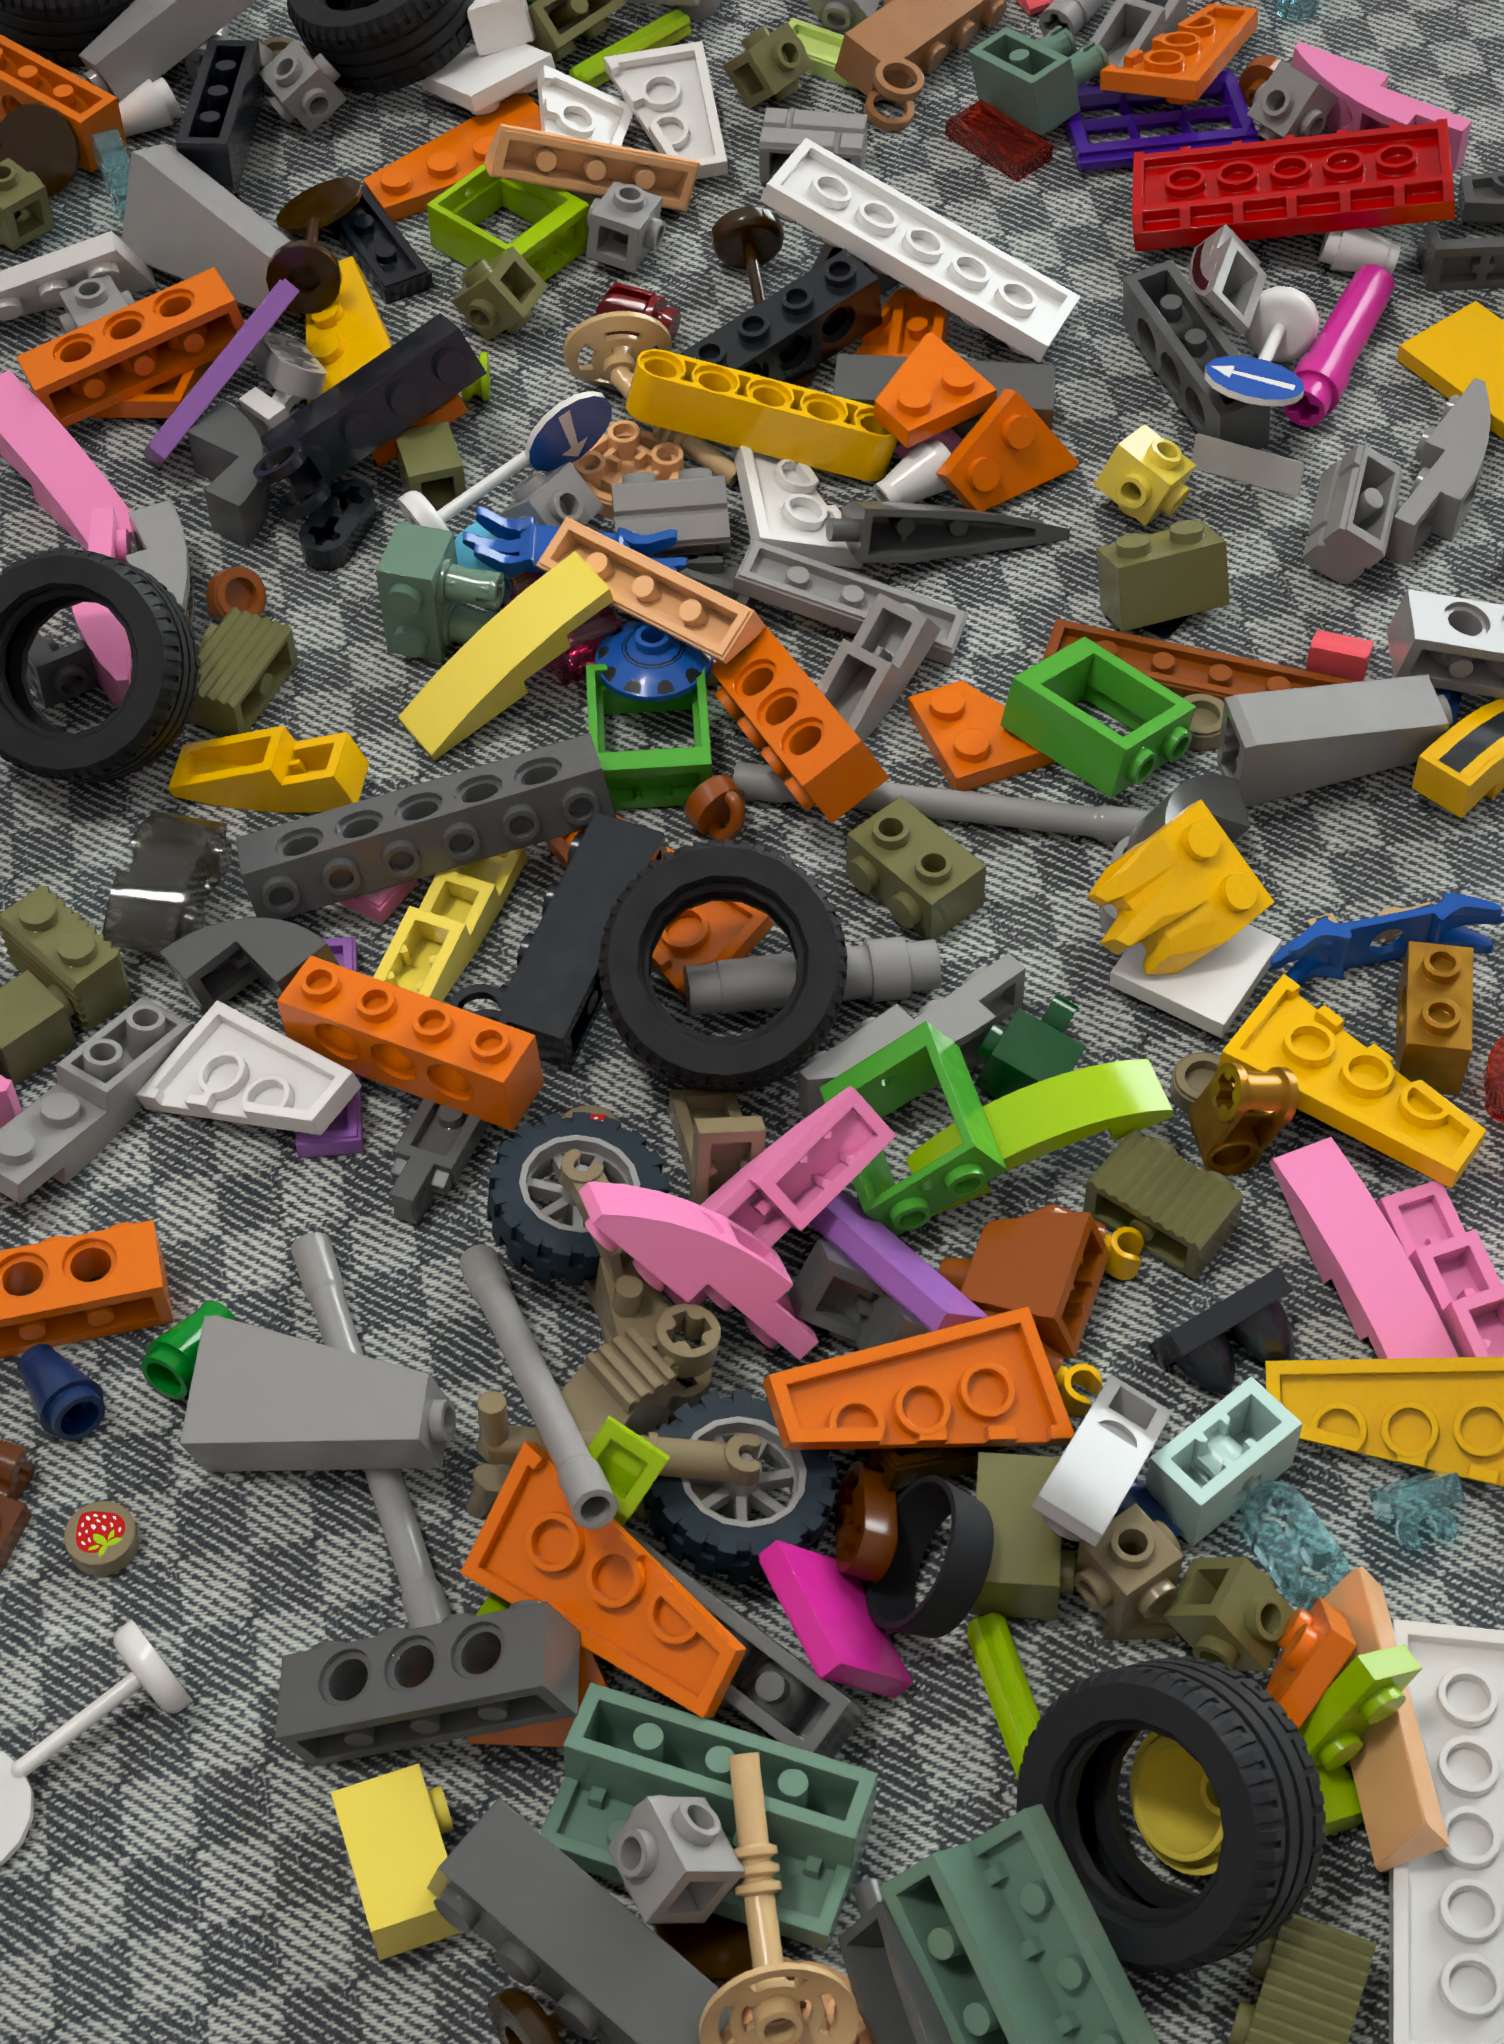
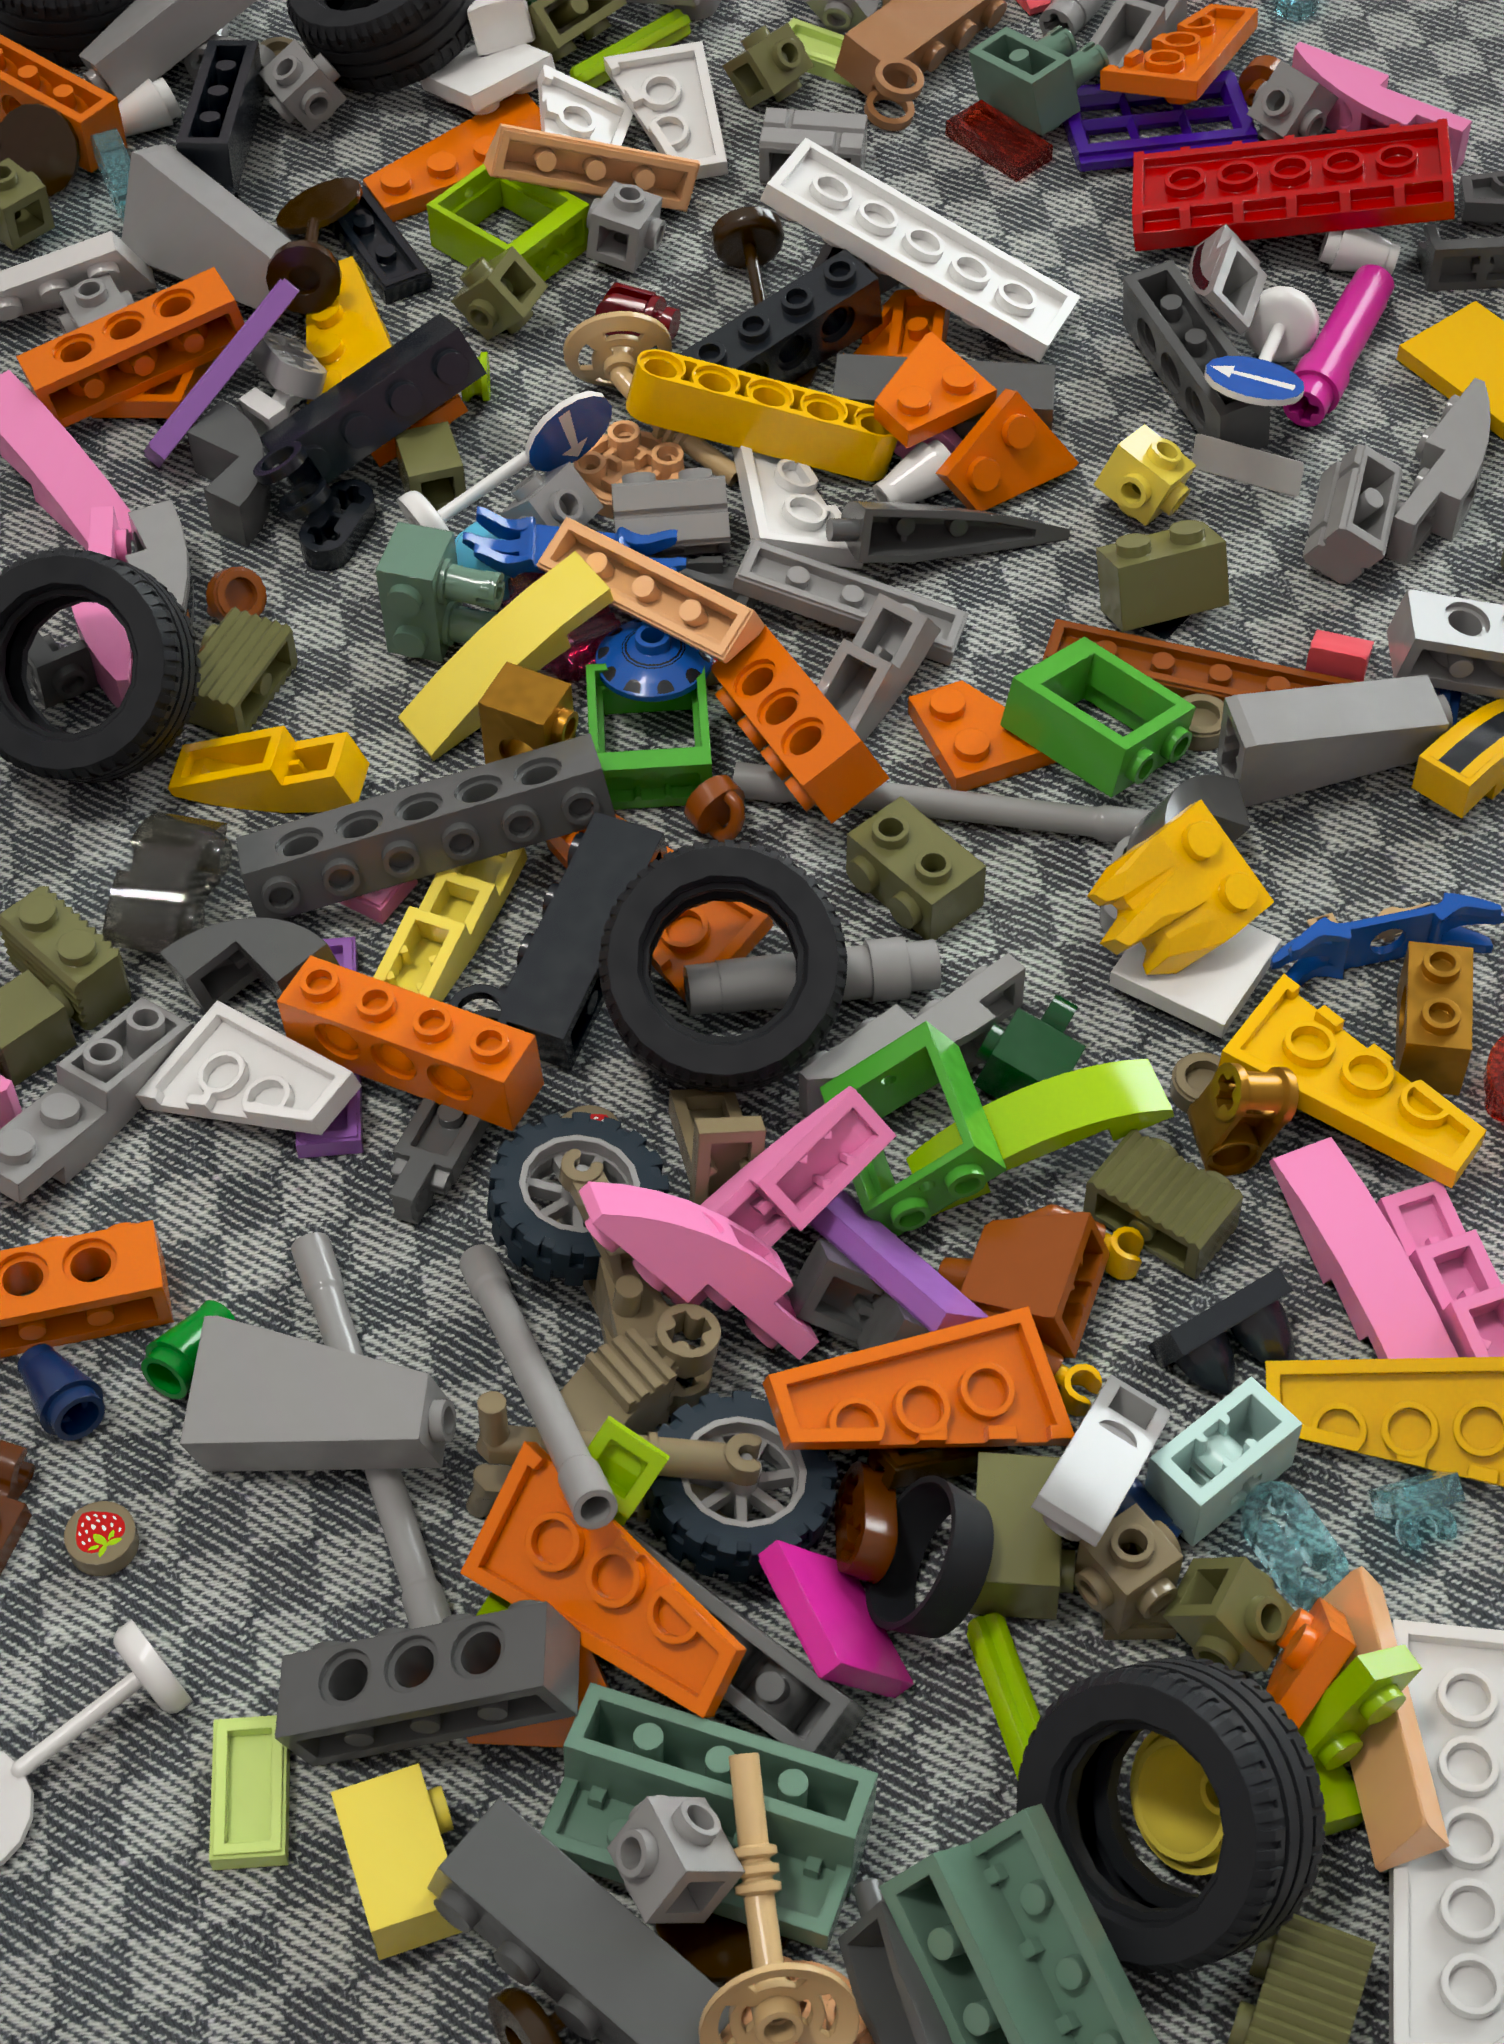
(249, 1795): none -> yellowish green tile
(525, 713): none -> pearl gold brick

